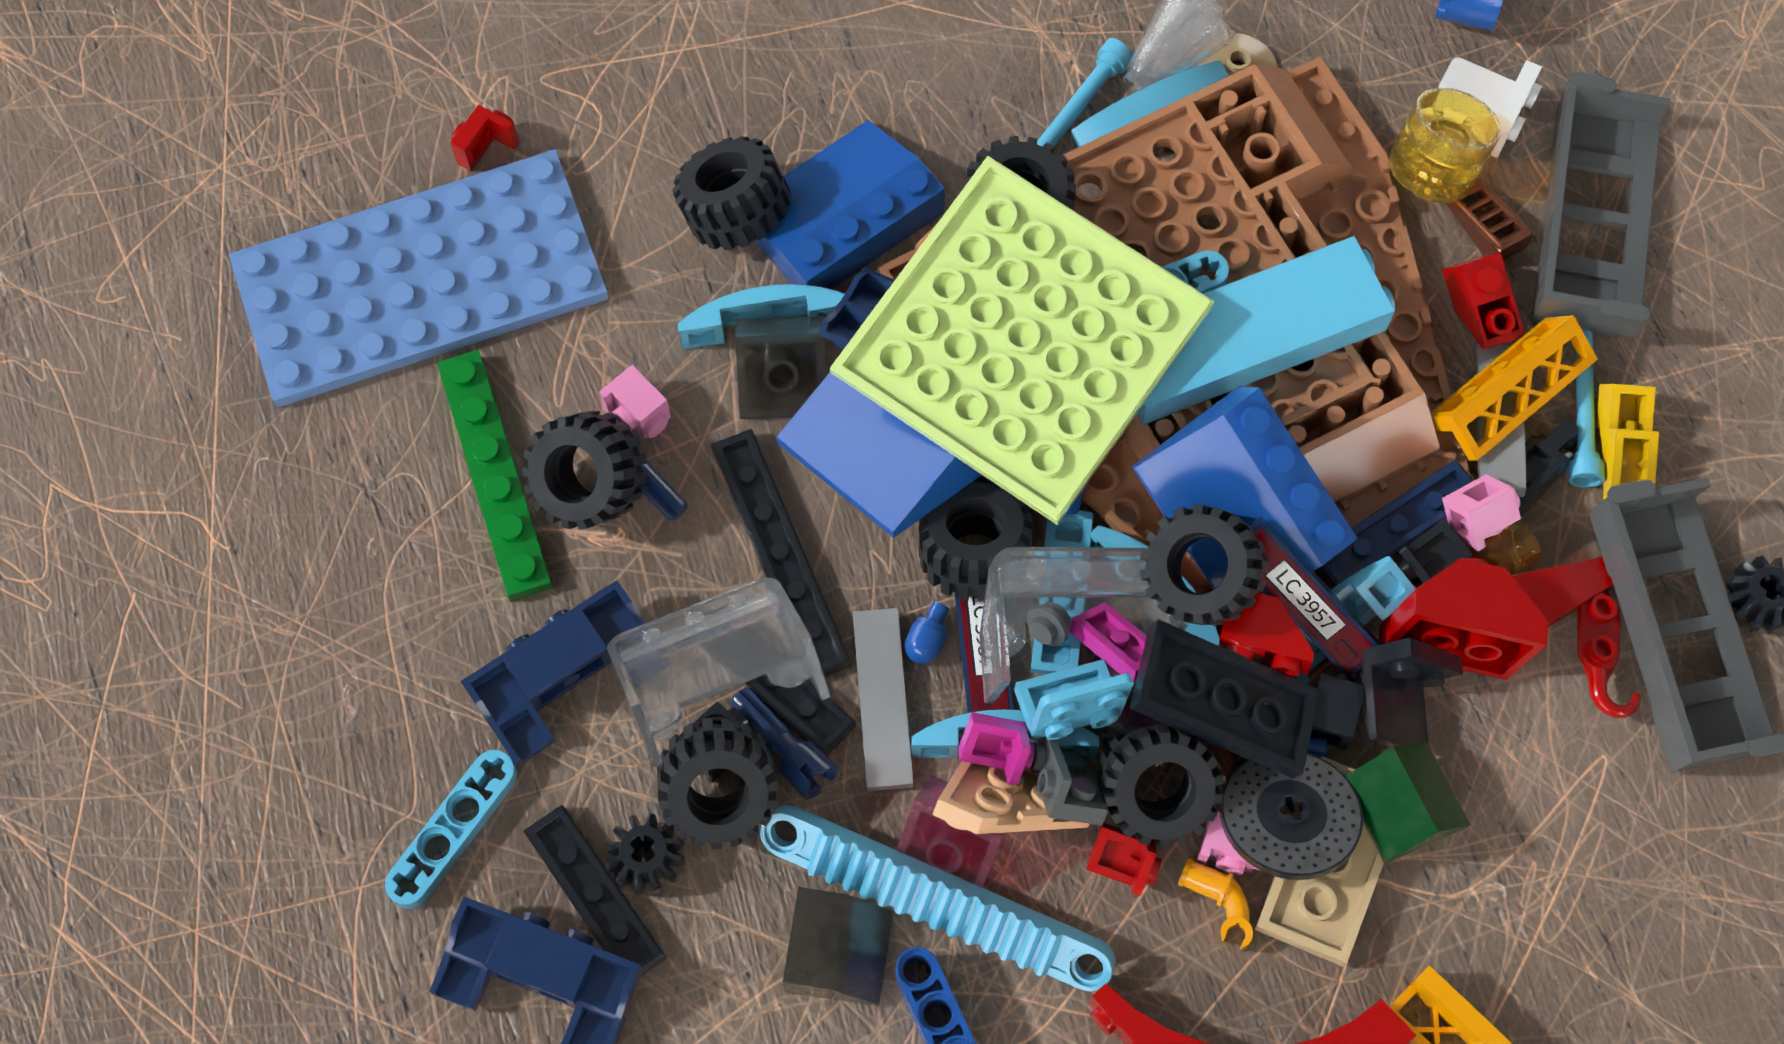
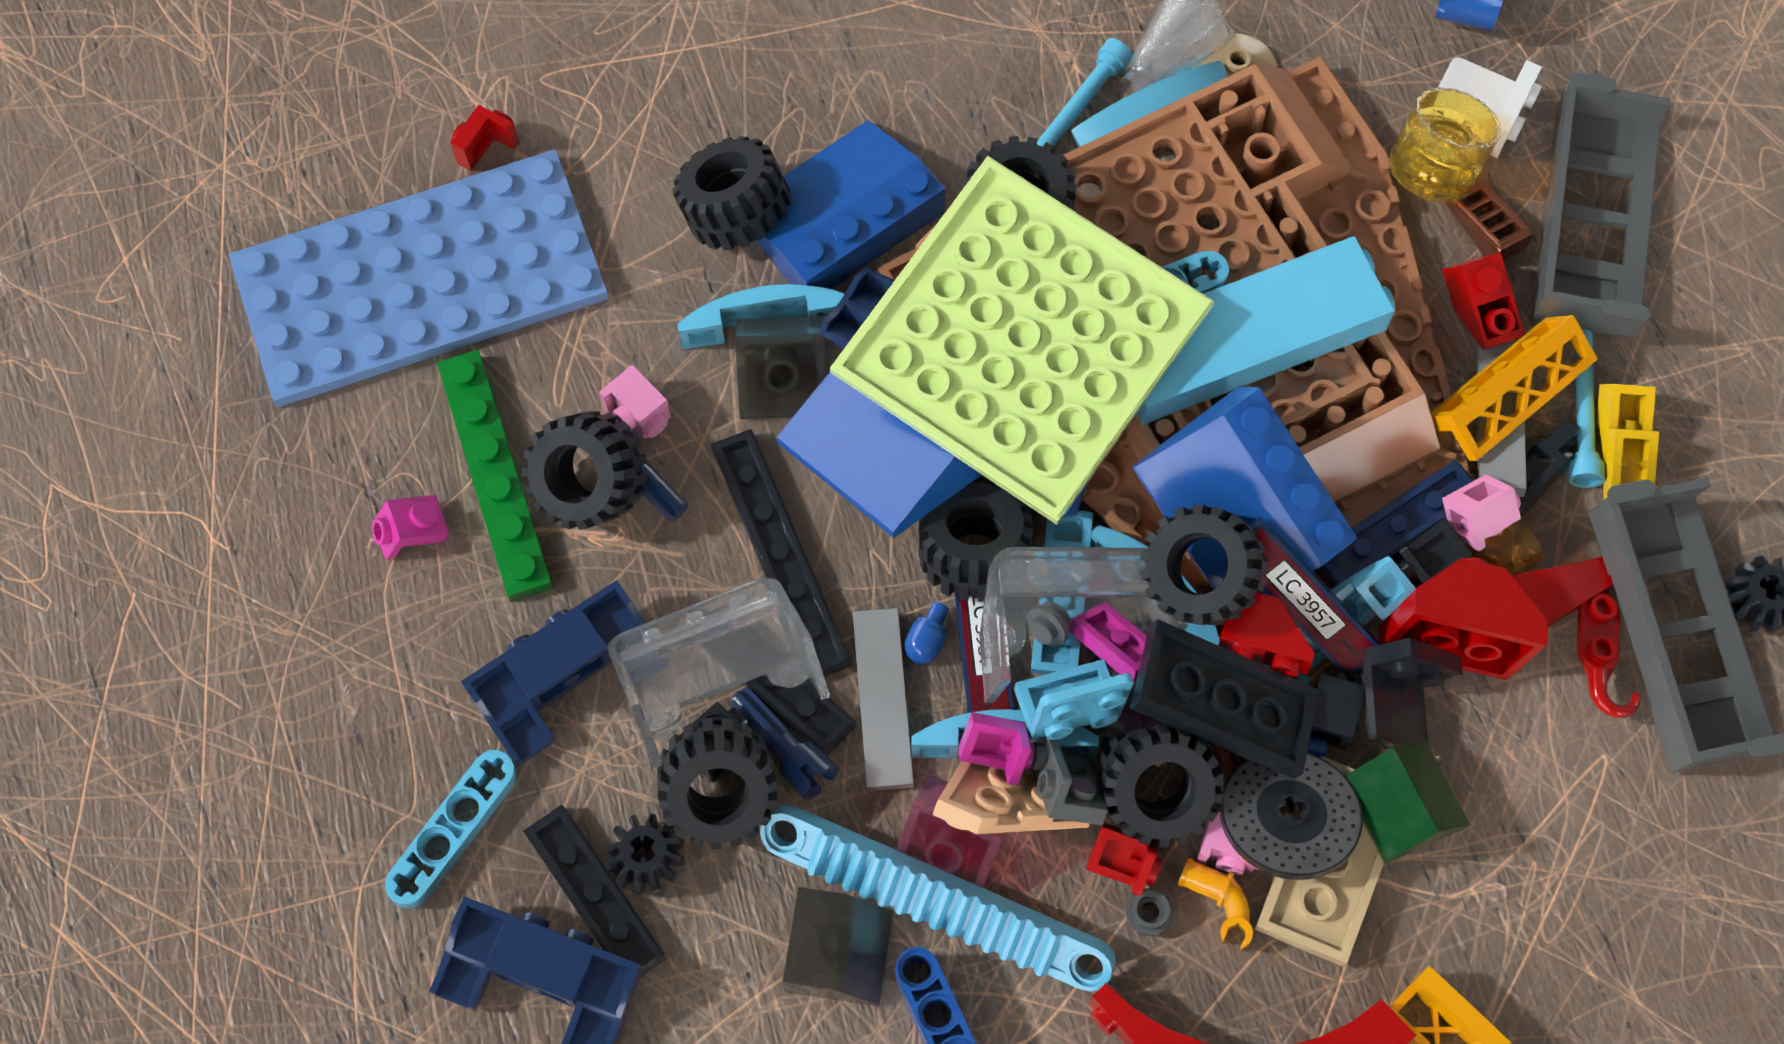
(408, 523): none -> dark pink bracket
(1160, 902): none -> dark grey plate

